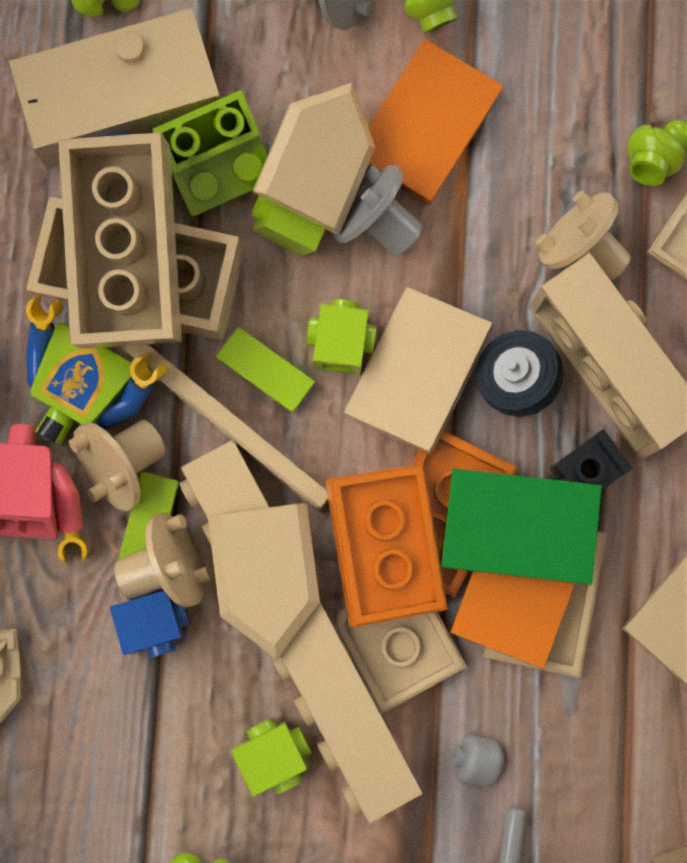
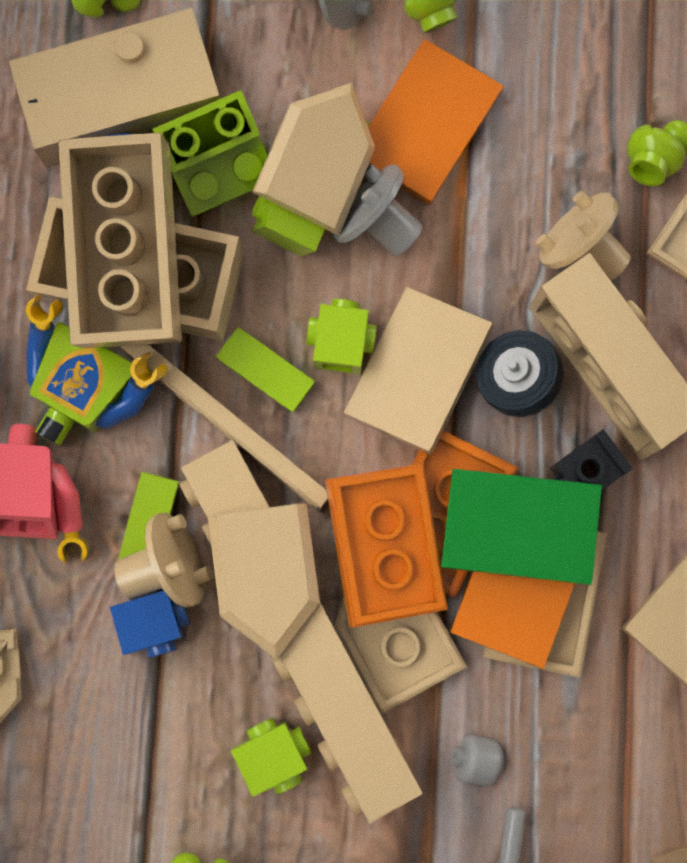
(115, 461): tan piece -> none

